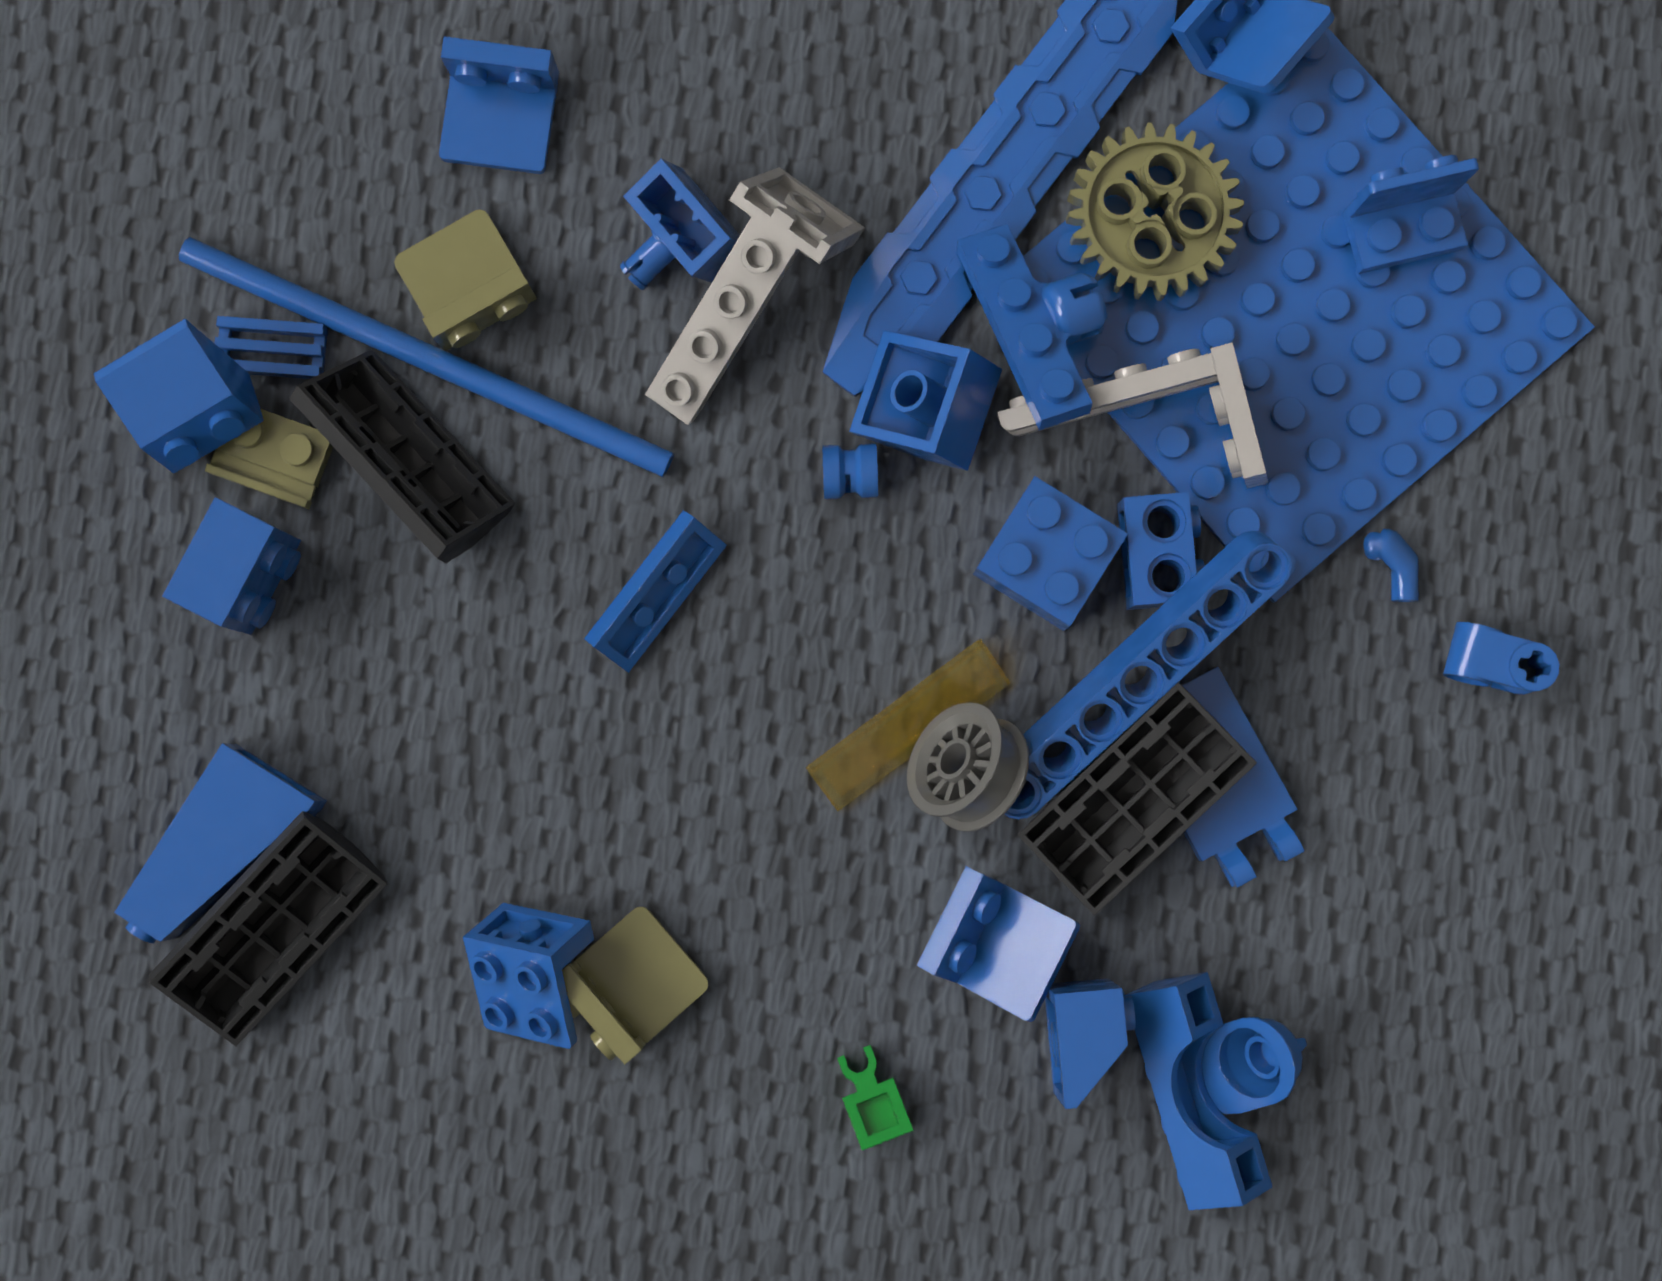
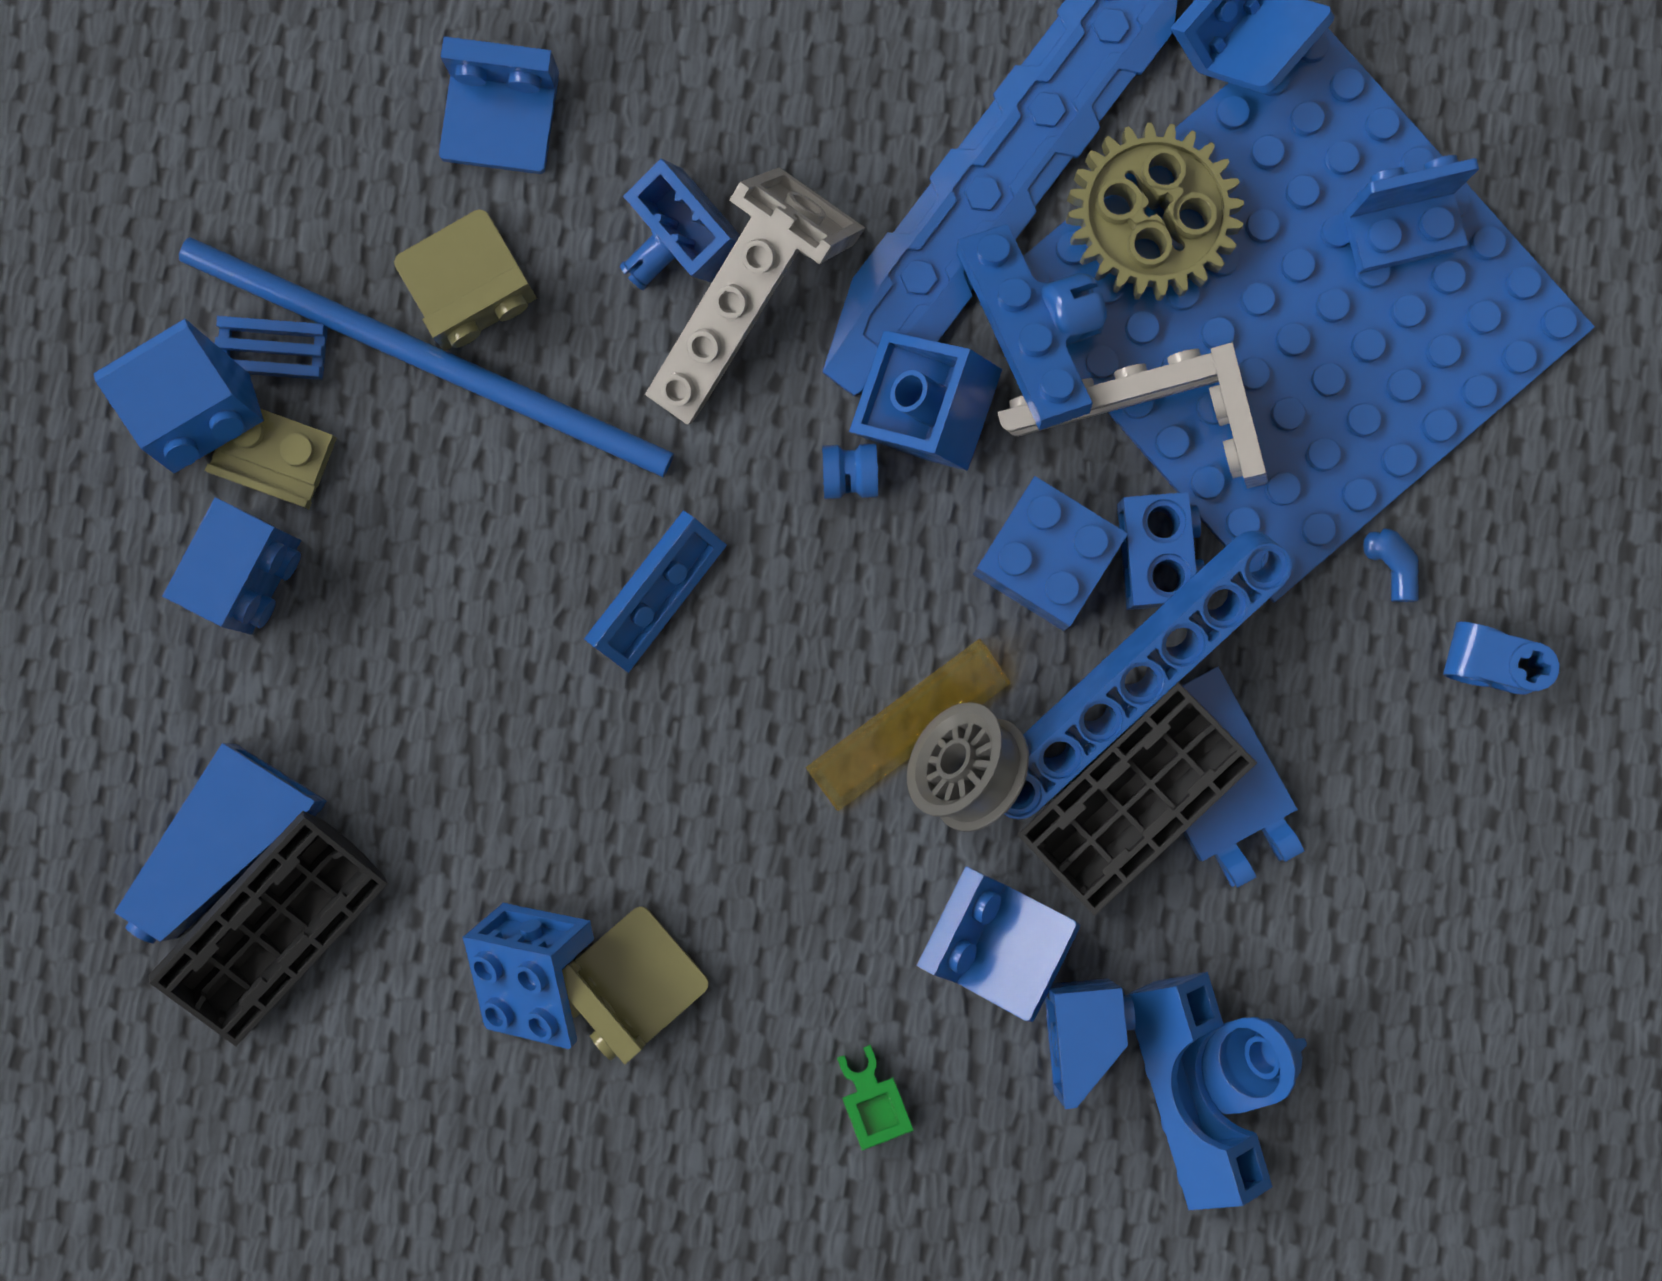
(404, 454): black piece -> none

